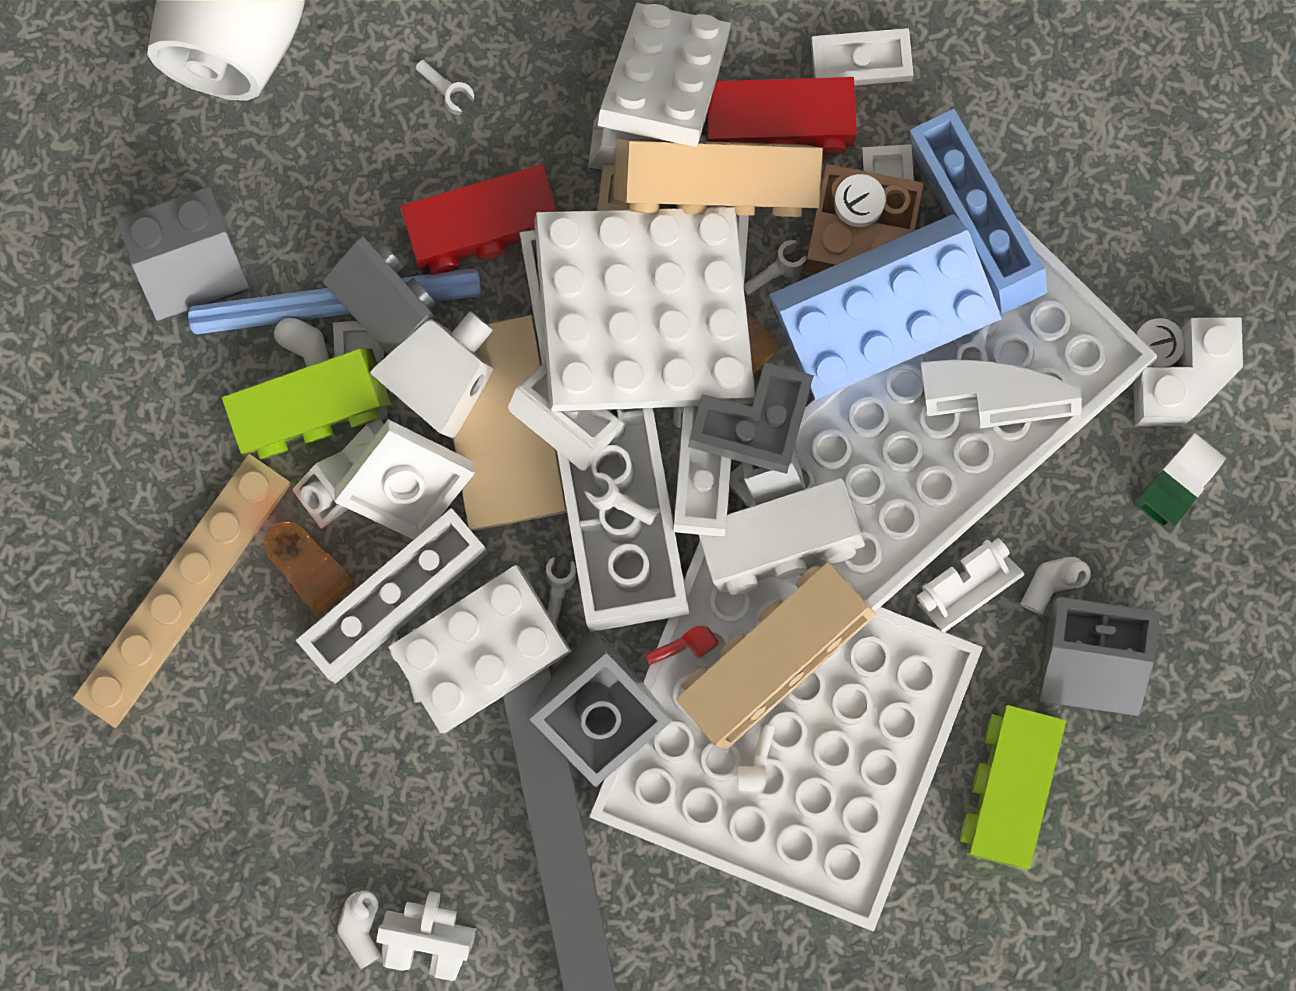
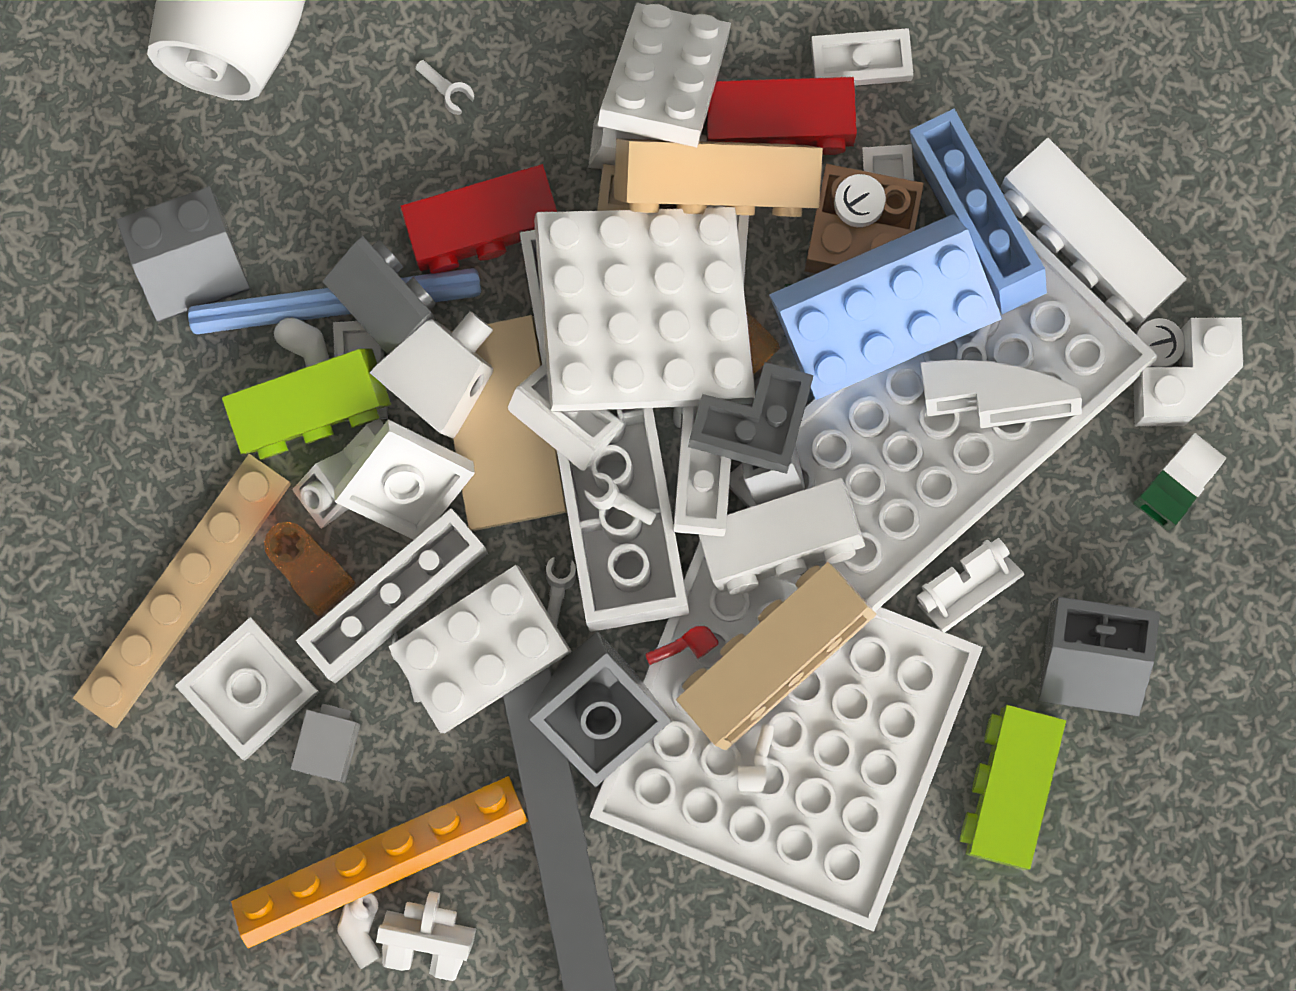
(247, 689): none -> white plate
(326, 743): none -> light grey brick
(378, 862): none -> light orange plate
(778, 268): white hand -> none
(1054, 577): white arm -> none
(1091, 233): none -> white brick

